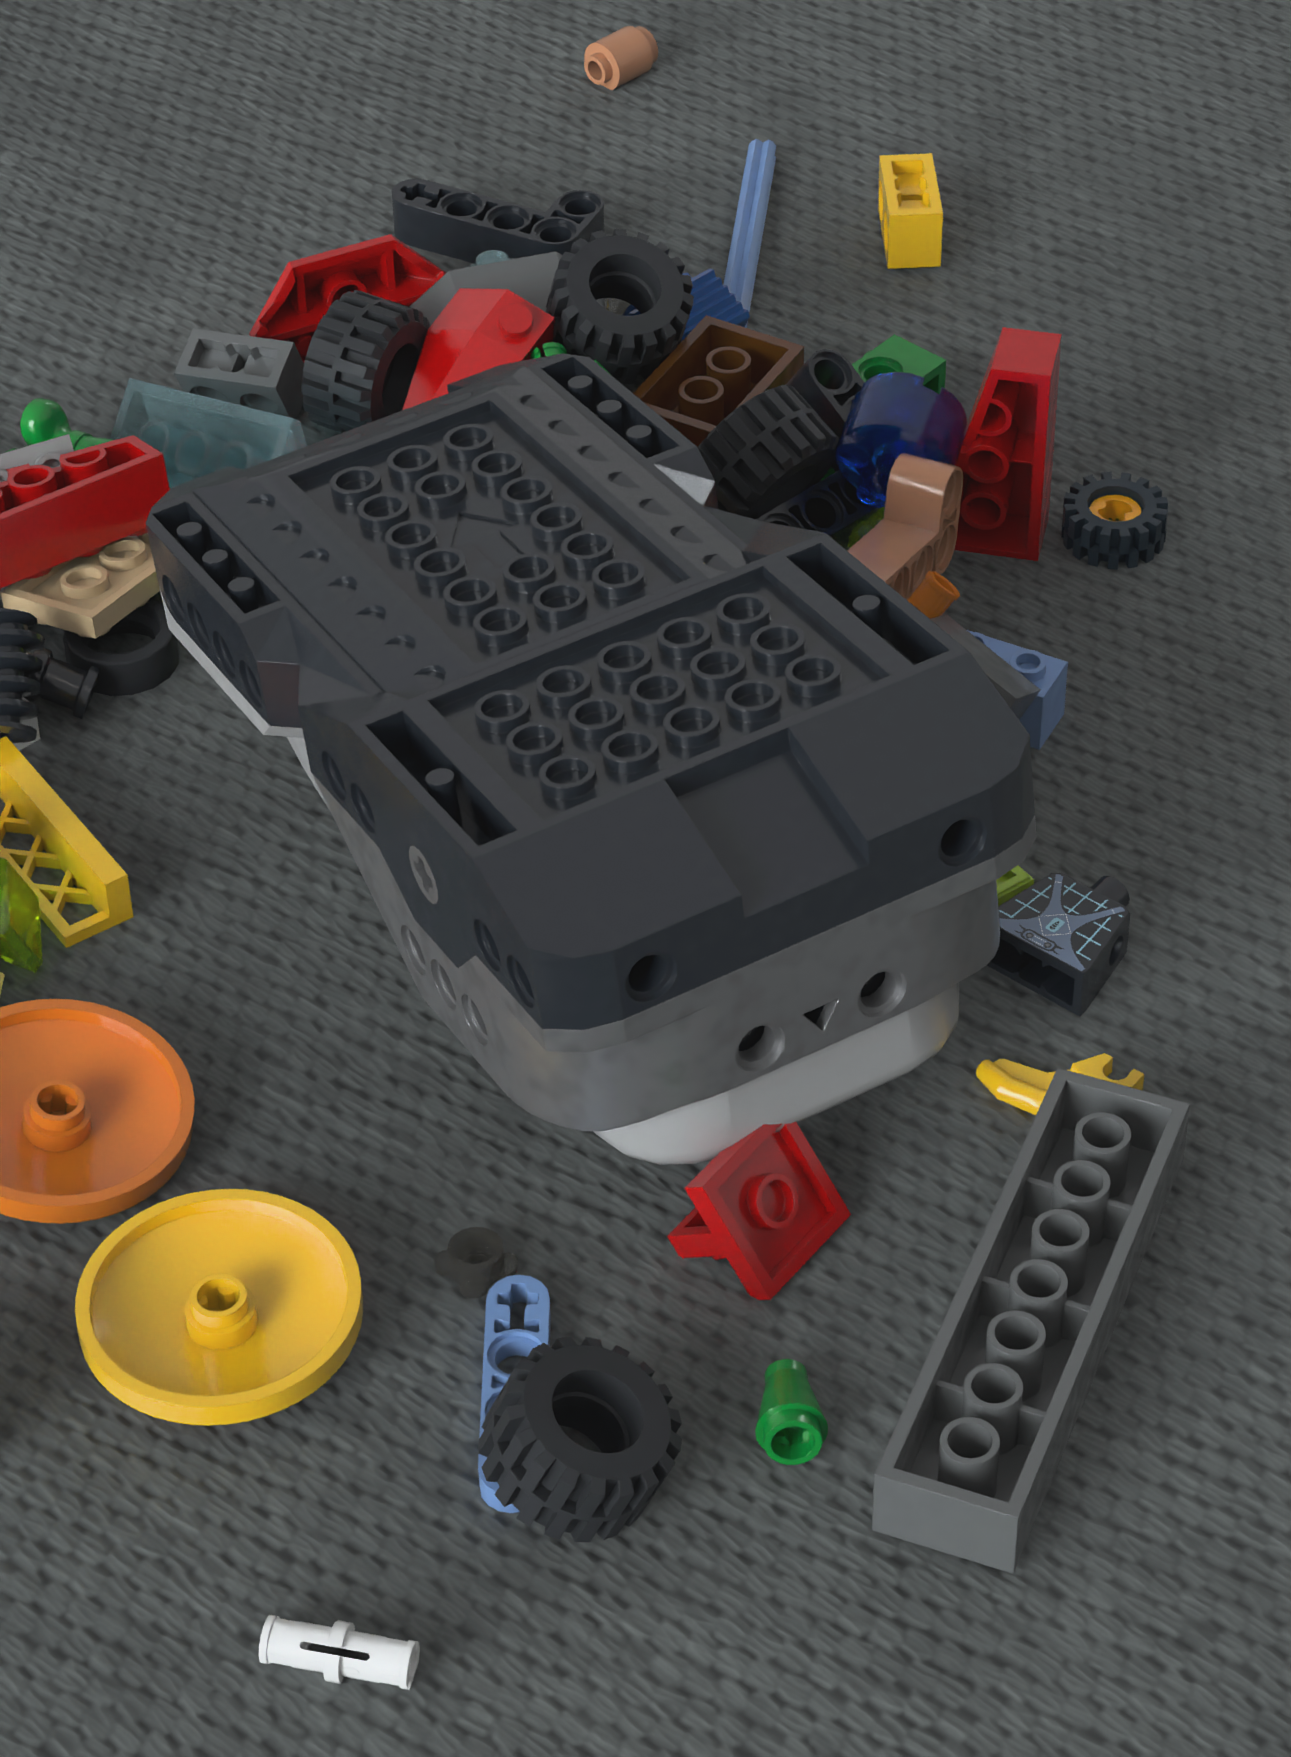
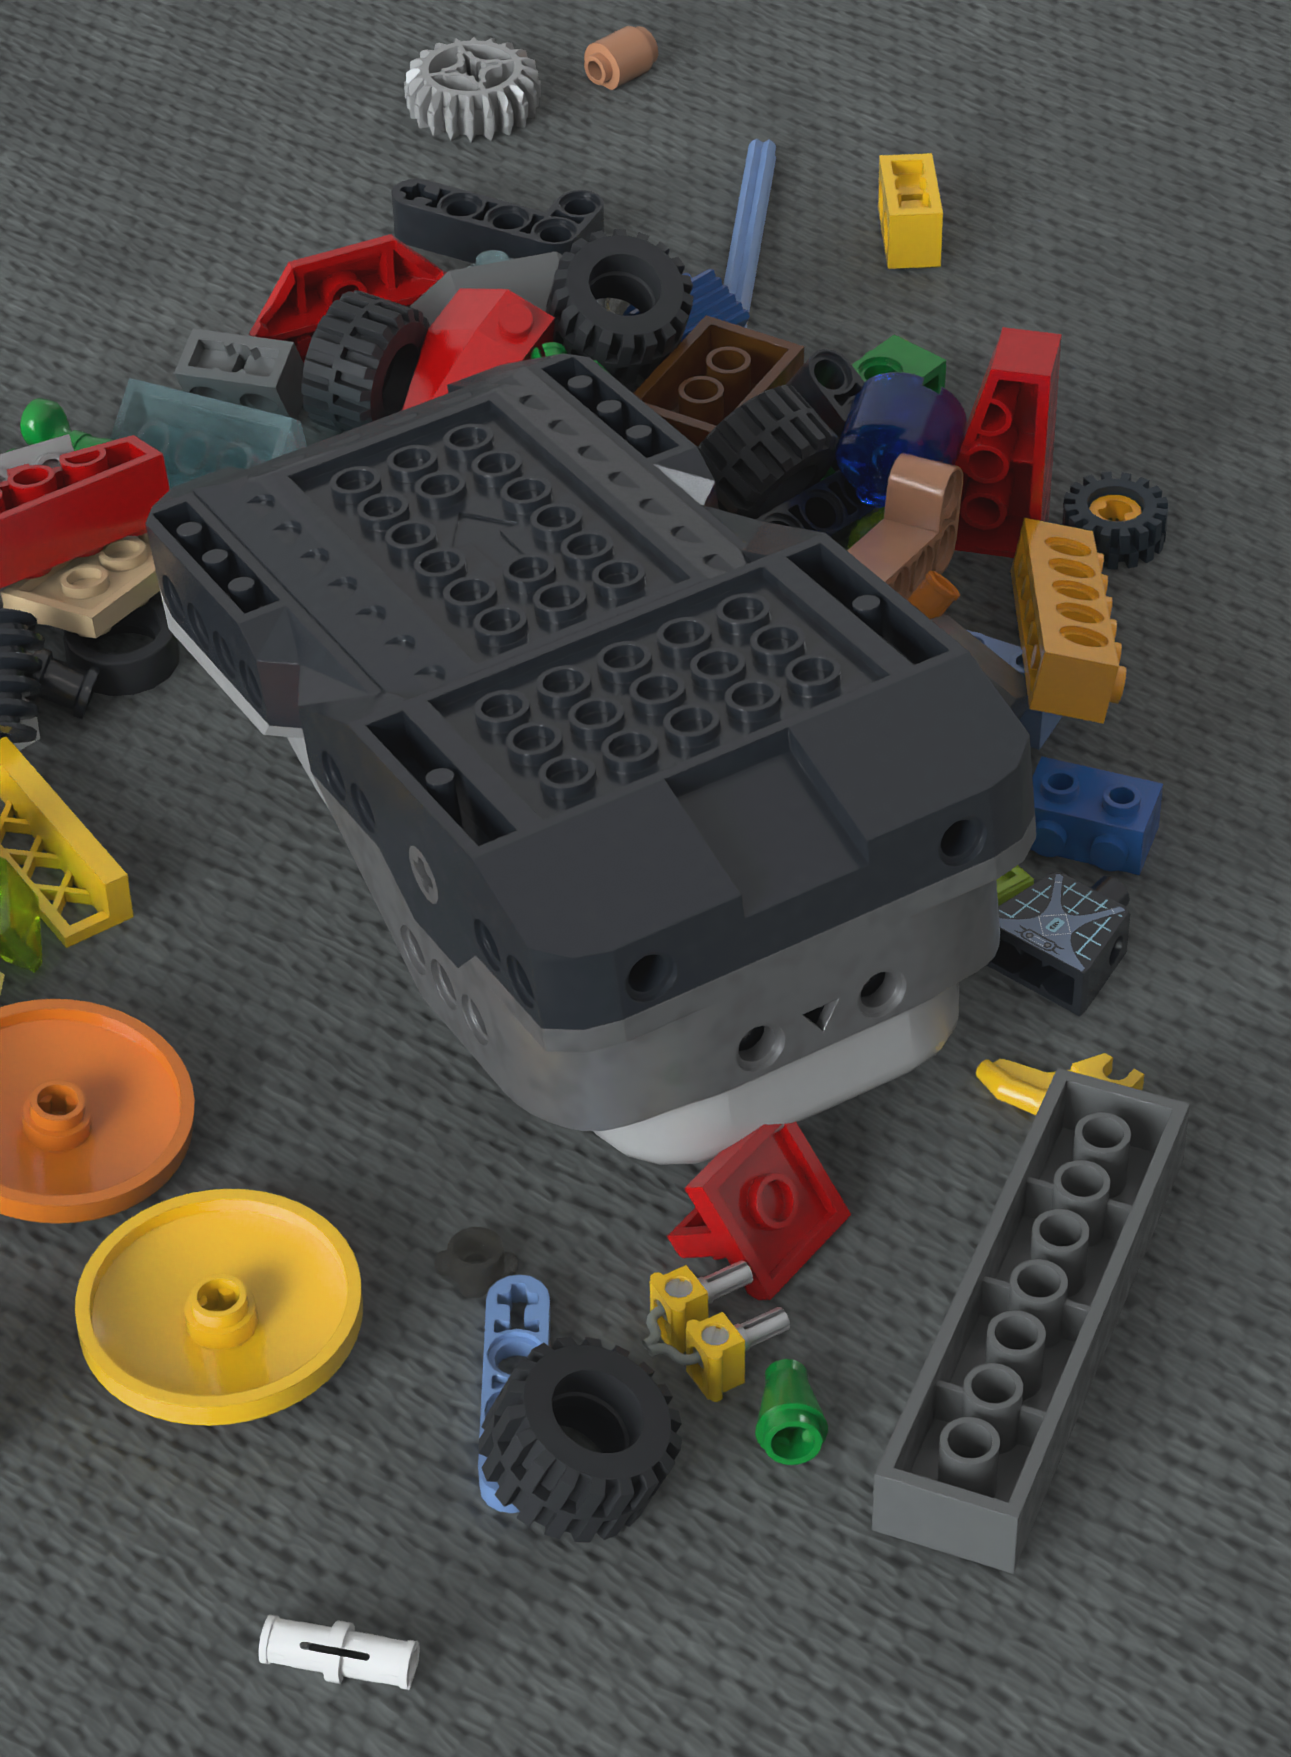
(472, 88): none -> light grey gear
(711, 1344): none -> piece
(1065, 622): none -> light orange brick
(1094, 815): none -> blue brick

